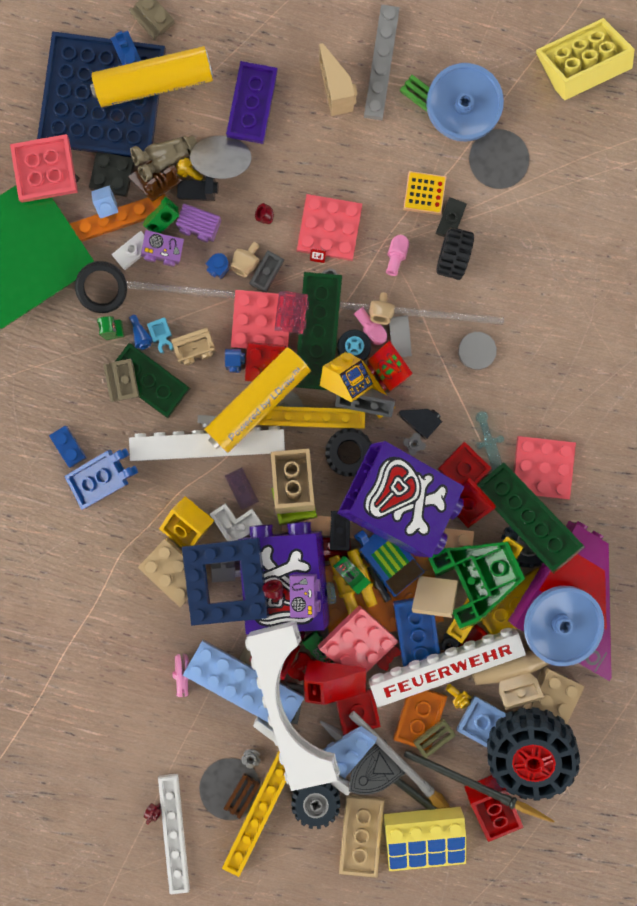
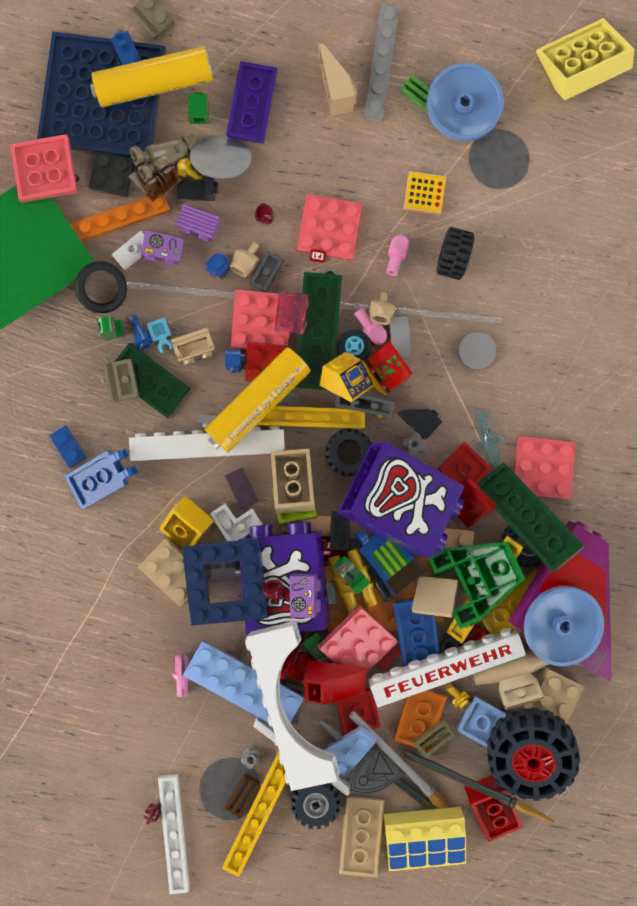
(104, 202): light blue brick -> none
(162, 216): green leg -> none
(198, 108): none -> green brick
(451, 216): pearl dark grey plate -> none

